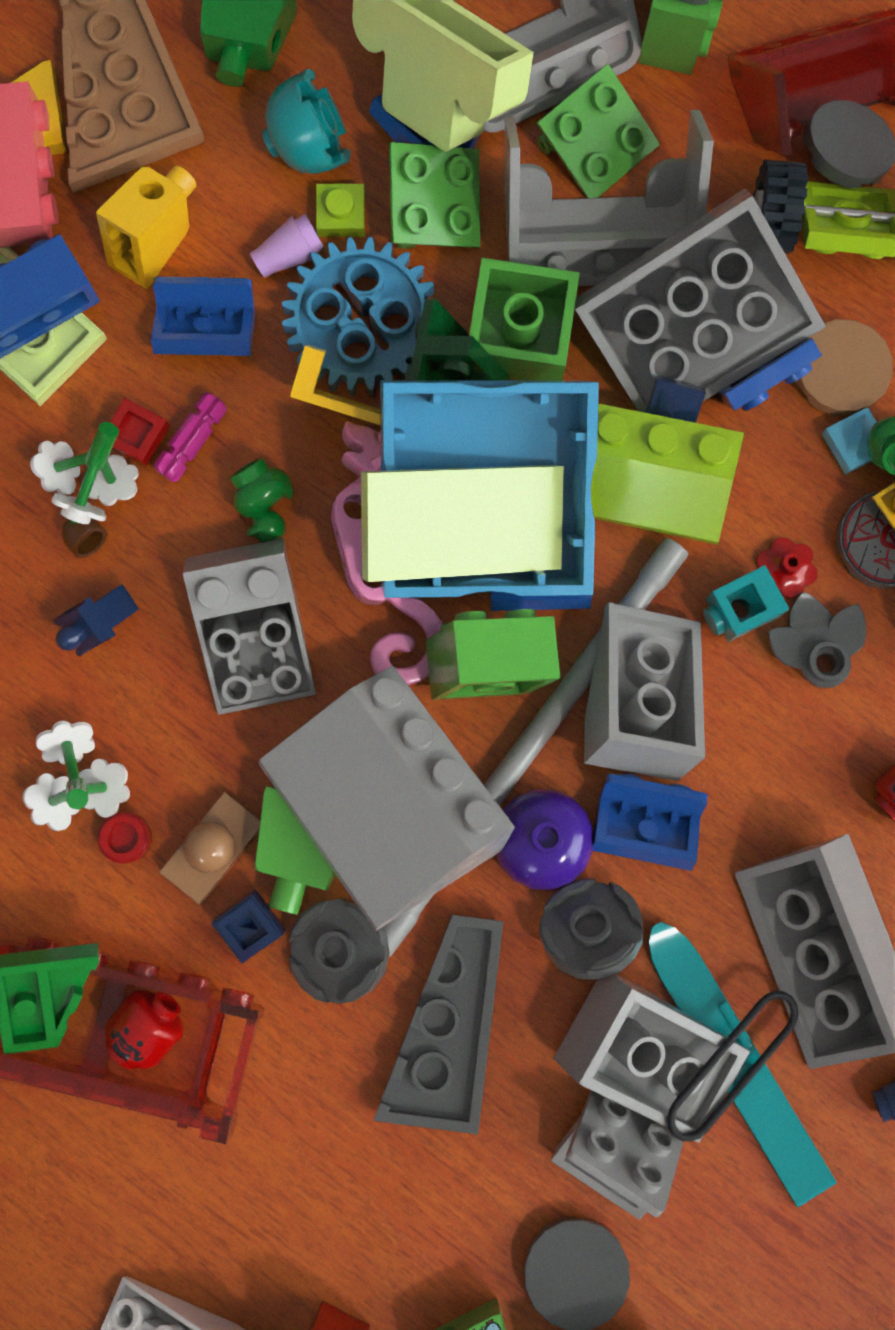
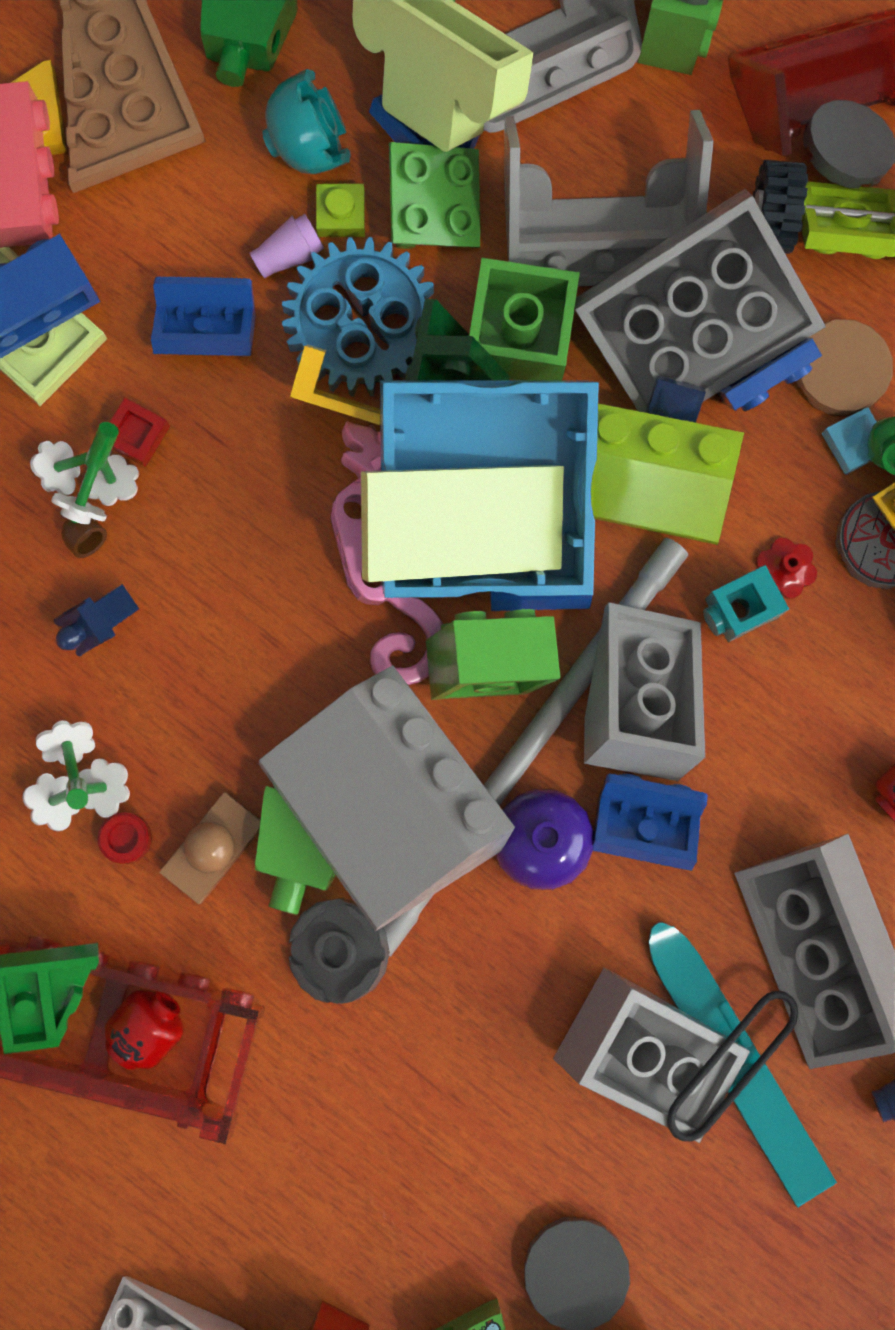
(145, 222): yellow torso -> none
(190, 437): dark pink axle -> none
(248, 926): dark blue tile -> none
(249, 626): light grey slope -> none
(258, 490): green animal -> none
(447, 1043): dark grey wing -> none
(591, 929): dark grey tile -> none
(597, 133): bright green hinge -> none
(621, 1156): light grey bracket -> none
(818, 633): dark grey plate -> none

